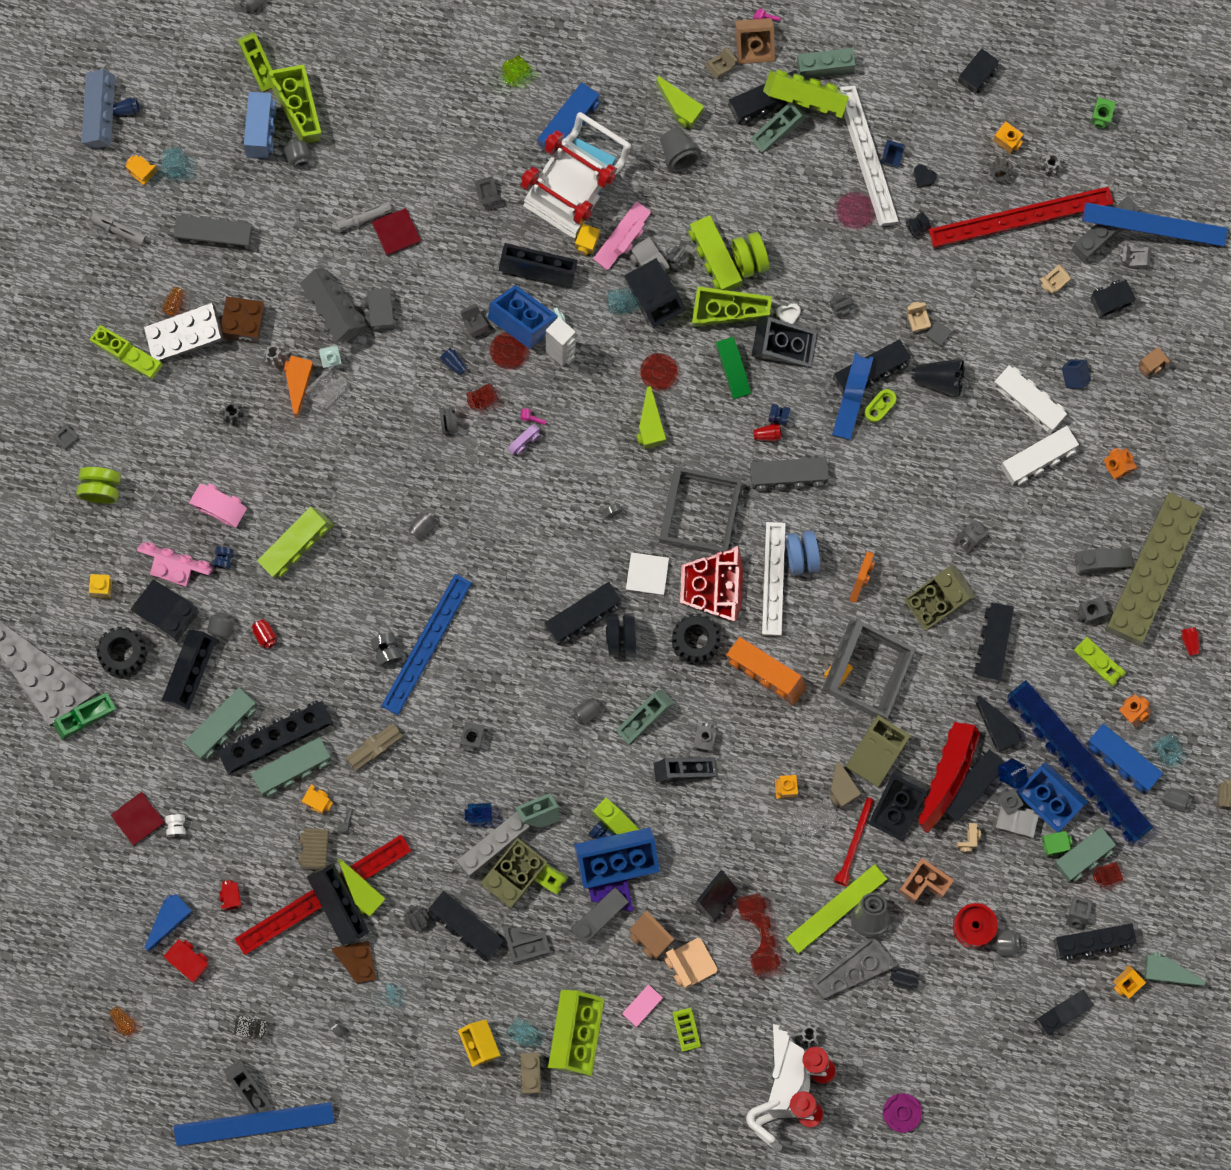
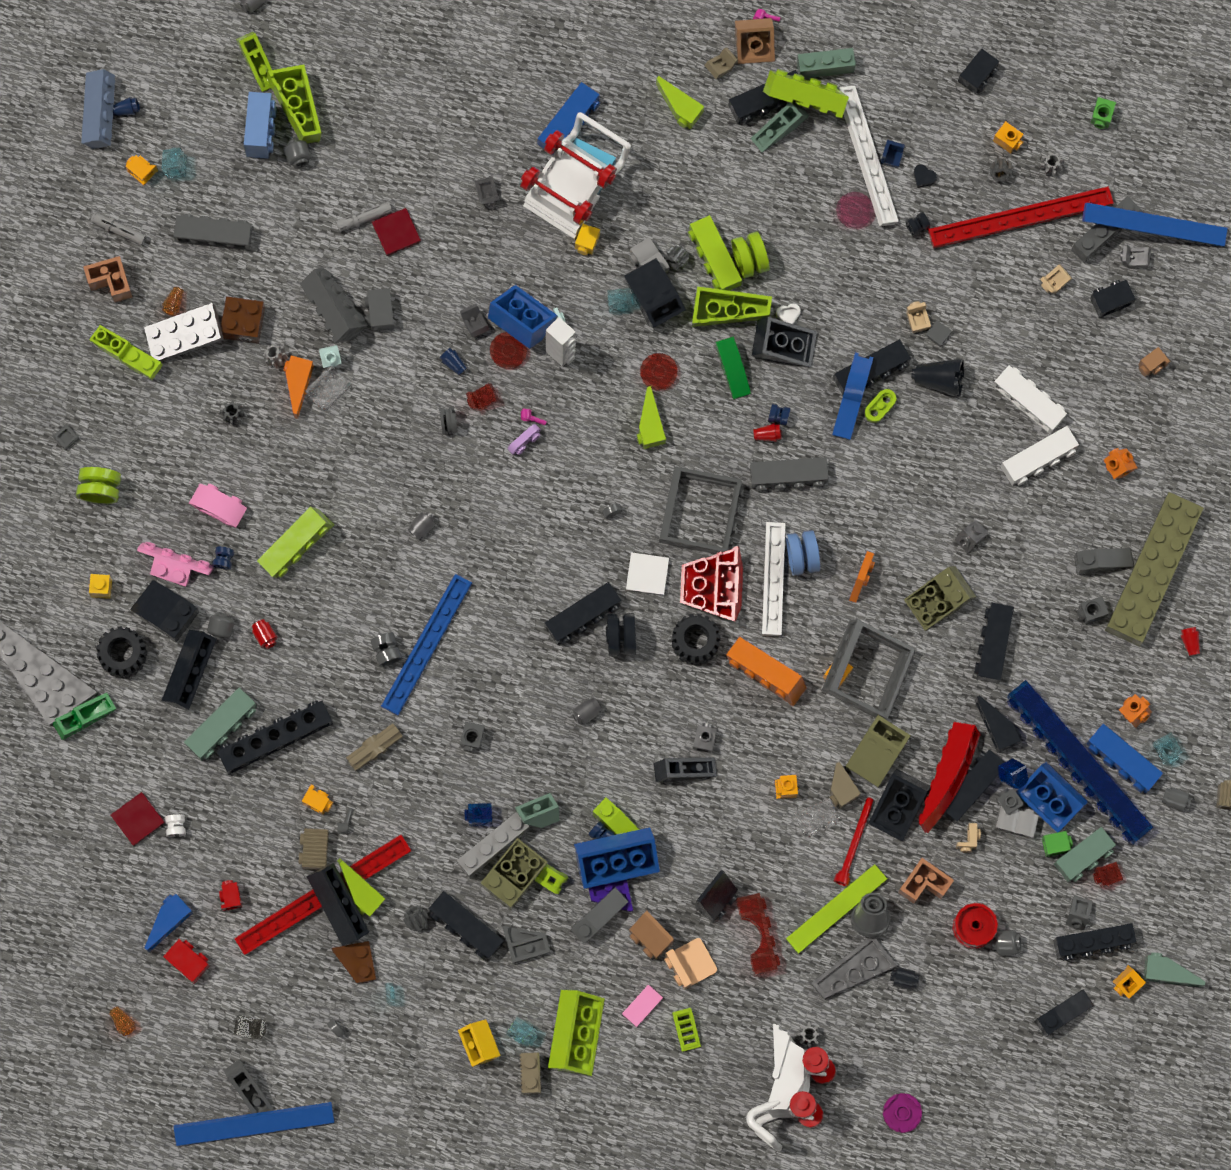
(110, 274): none -> nougat brick
(291, 766): sand green brick -> none
(515, 70): clear neon green brick -> none
(538, 265): black brick -> none
(622, 236): bright pink bracket -> none
(645, 715): sand green slope -> none
(679, 150): dark grey piece -> none
(841, 304): dark grey gear -> none
(1076, 373): dark blue panel -> none
(1099, 661): lime plate -> none

